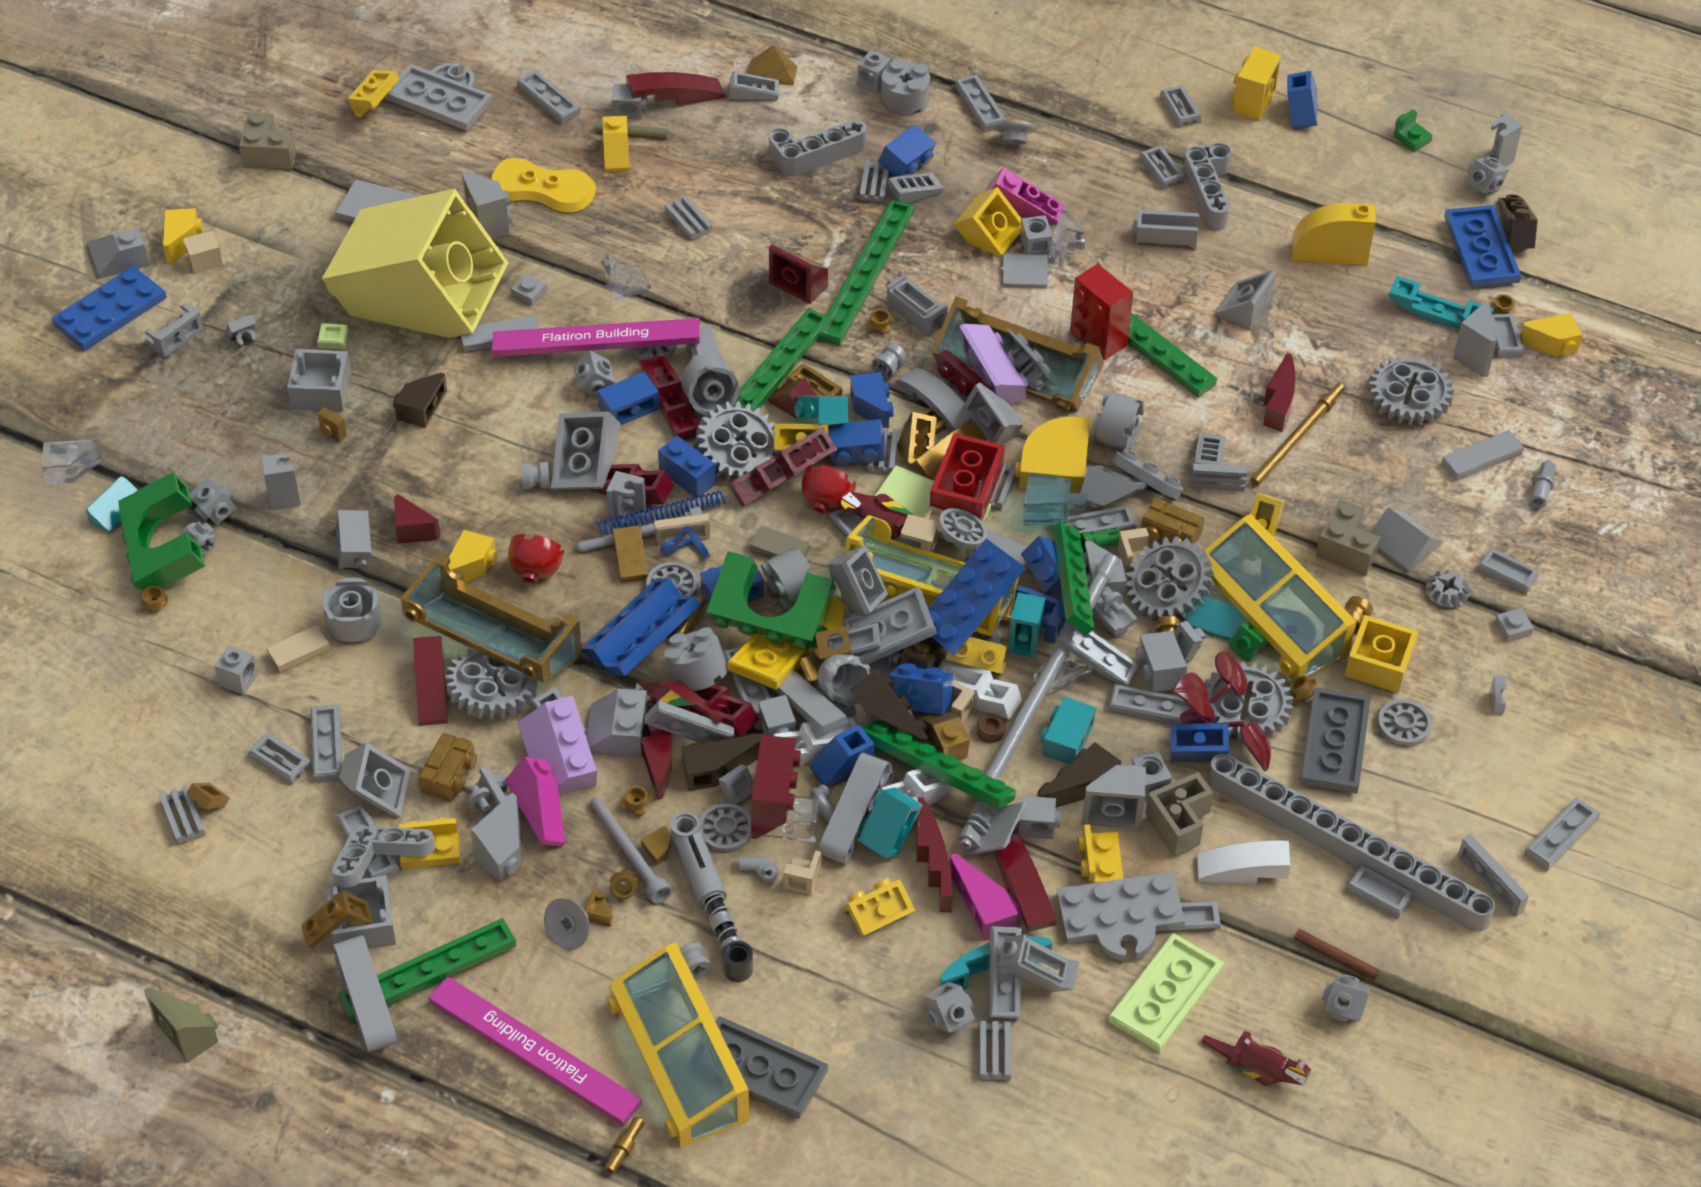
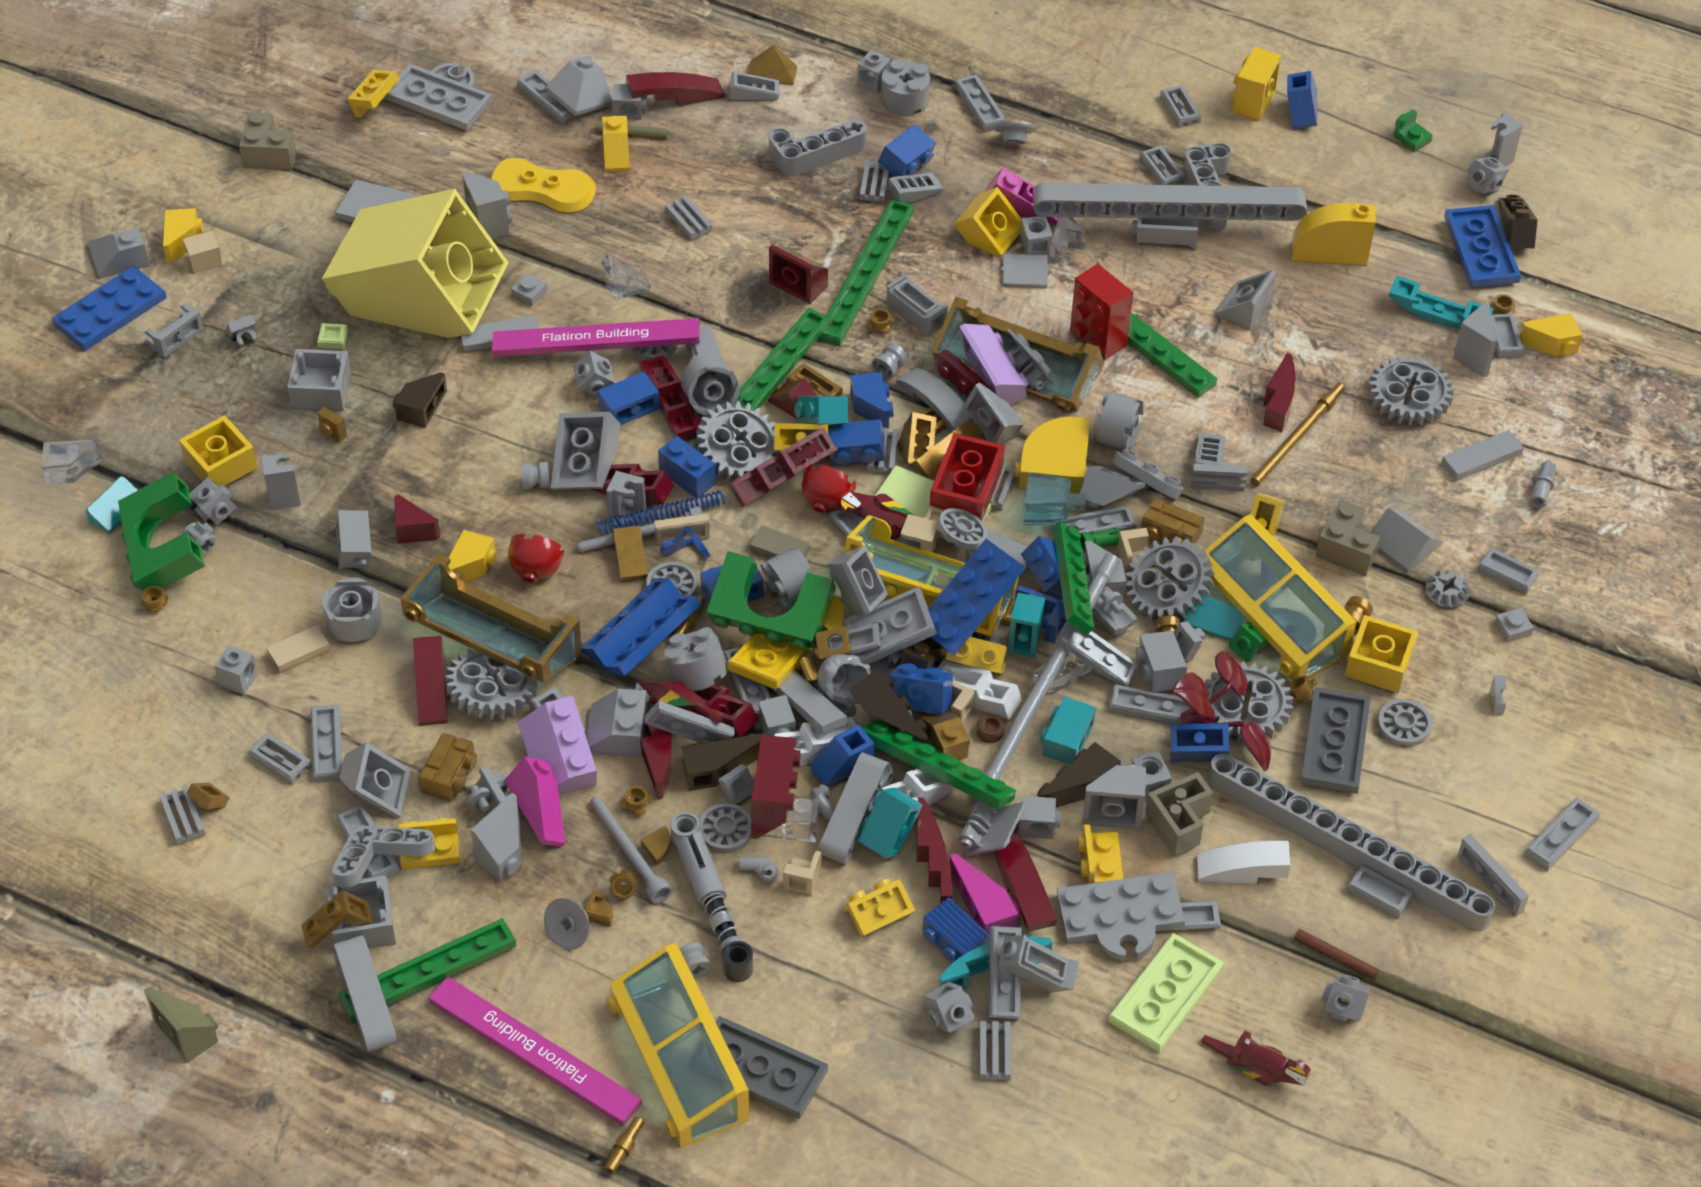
(218, 452): none -> yellow brick
(580, 86): none -> light grey slope
(953, 930): none -> blue brick
(1169, 201): none -> light grey beam

